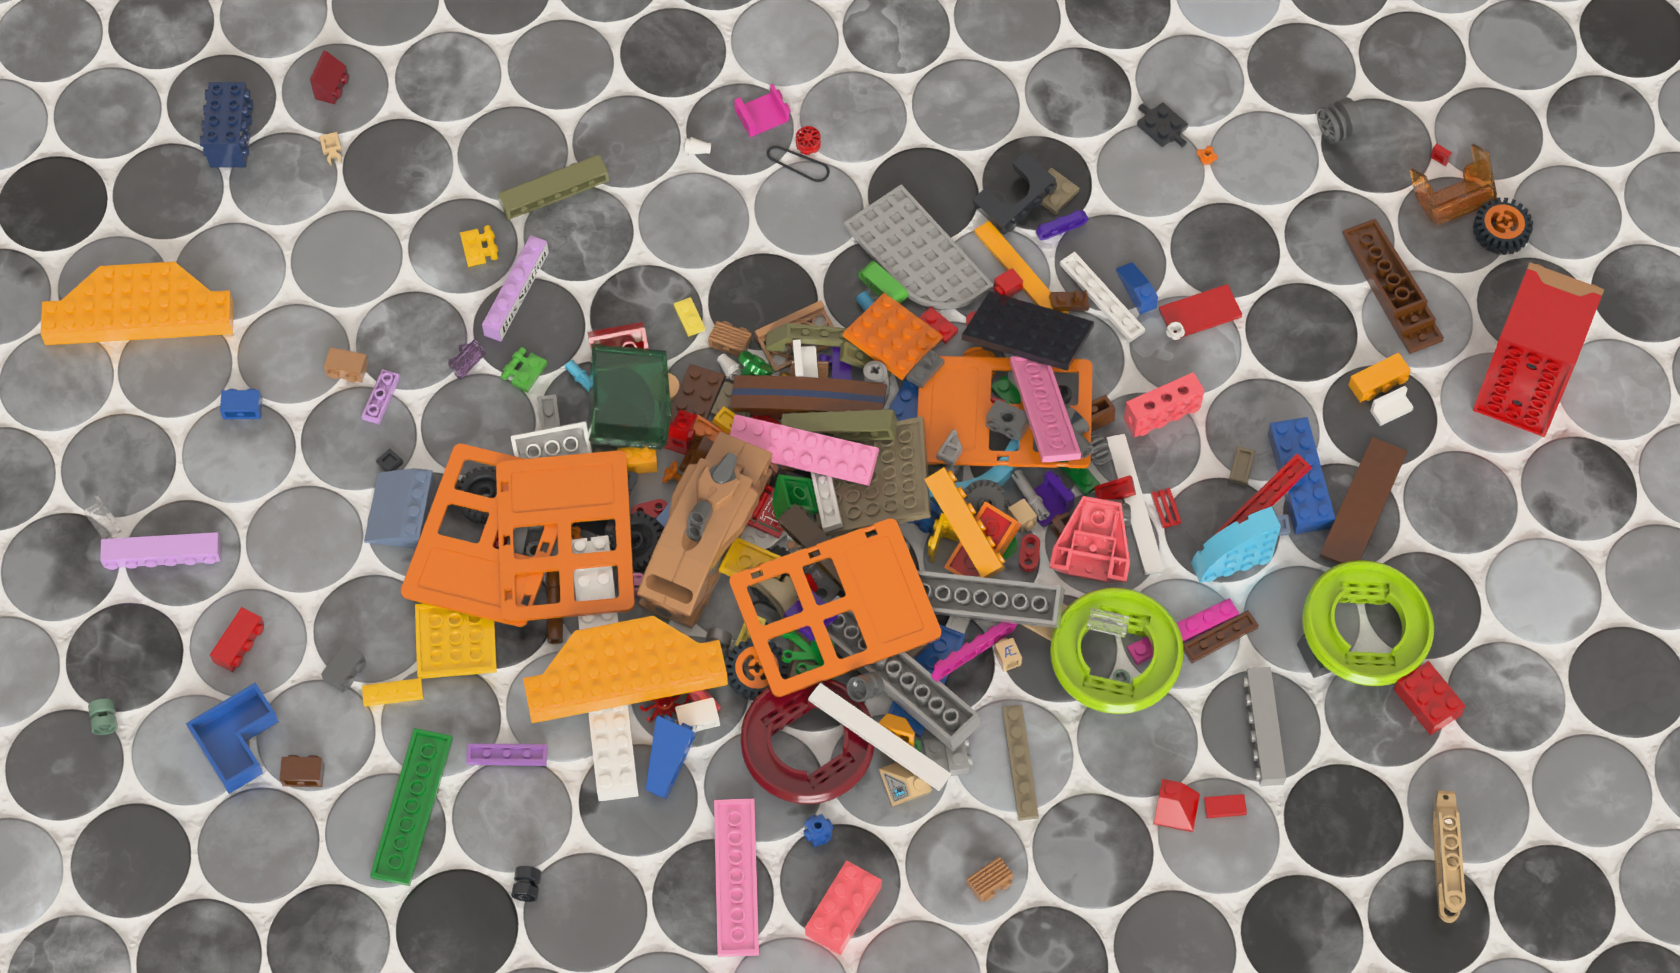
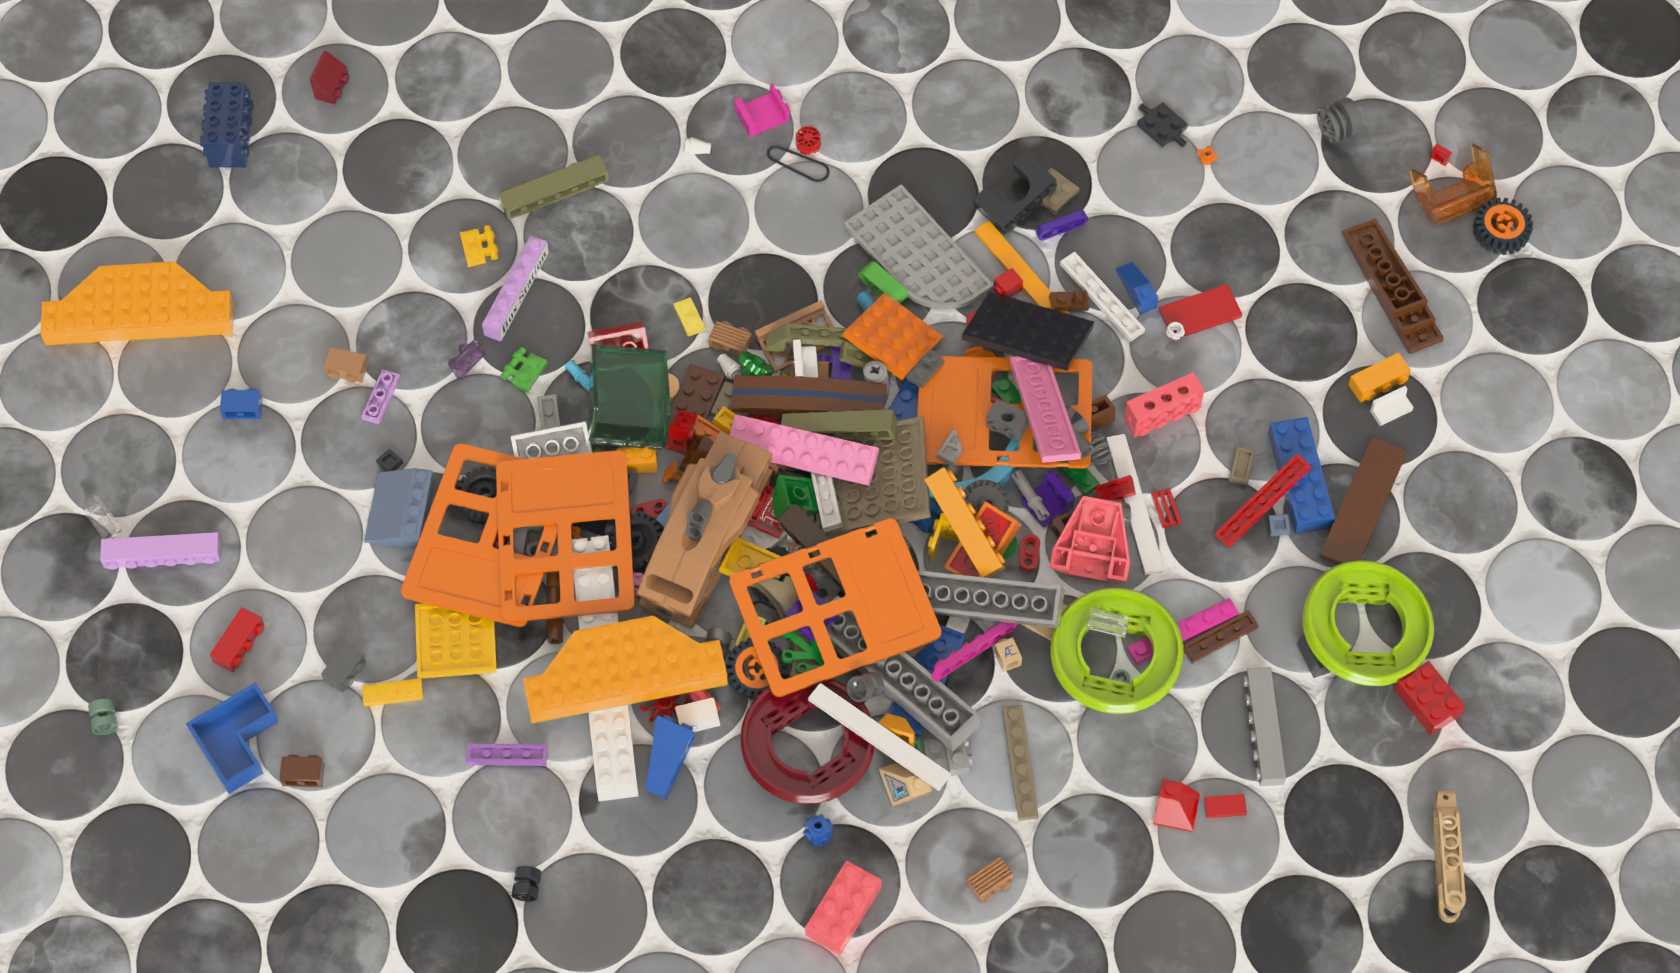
(331, 145): tan plate -> none
(411, 807): green plate -> none
(736, 878): bright pink plate -> none
(940, 324): red plate -> none
(1023, 514): tan brick -> none
(1066, 393): black tile -> none
(1238, 546): medium azure brick -> none
(1538, 349): red piece -> none

